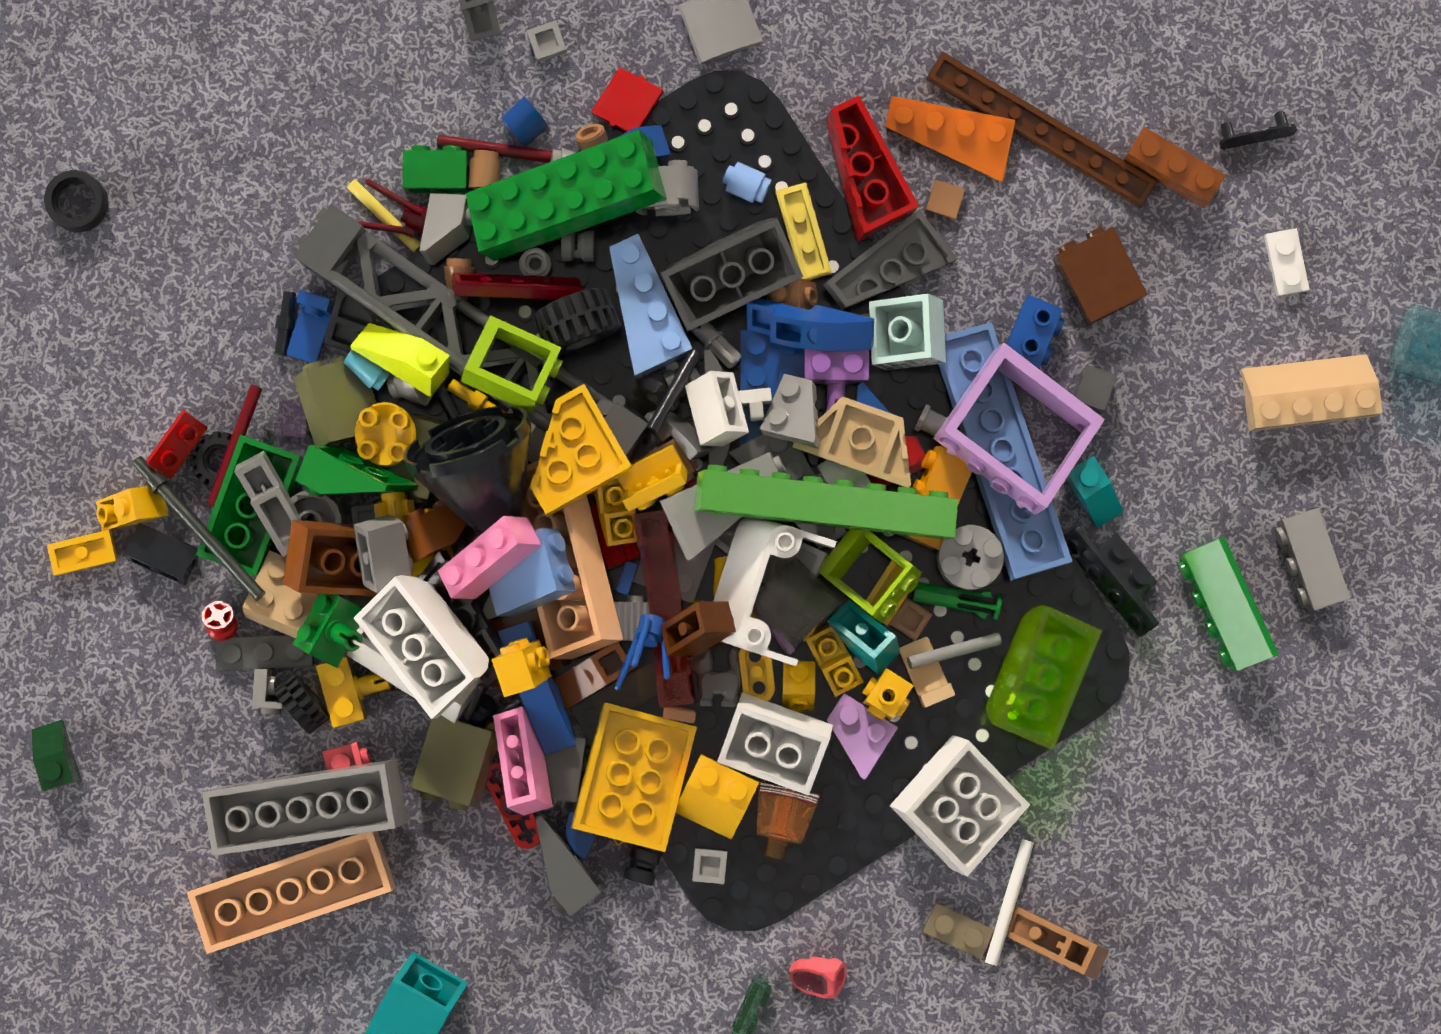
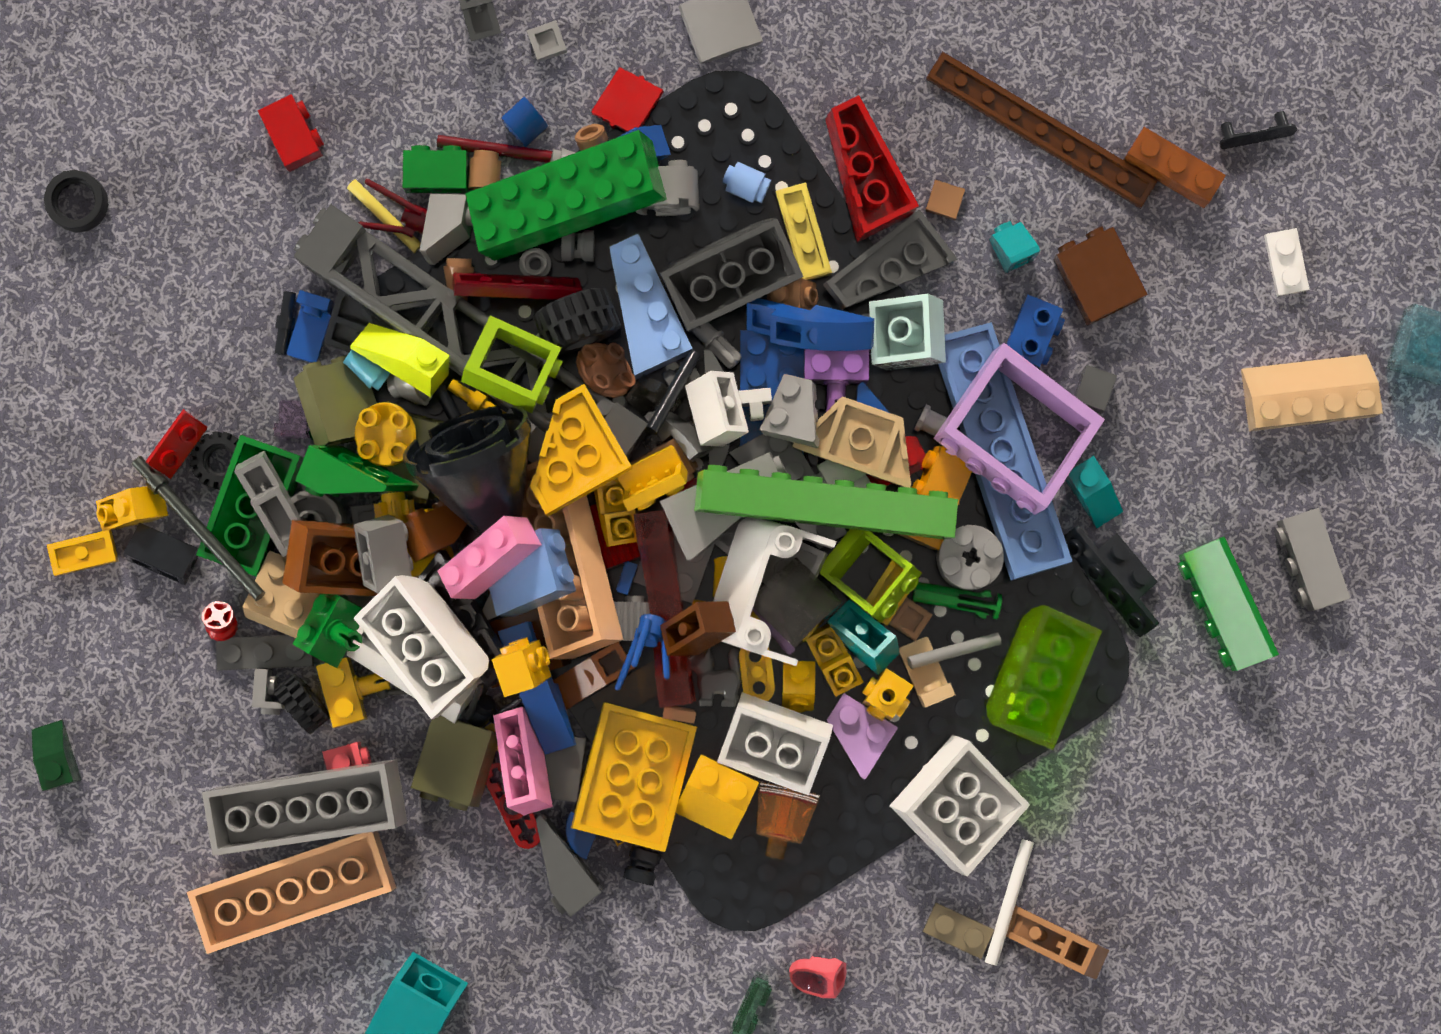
(240, 429): dark red bar -> none
(291, 133): none -> red brick
(605, 369): none -> nougat dish
(709, 866): light grey plate -> none
(961, 134): orange wing -> none
(1013, 246): none -> teal slope

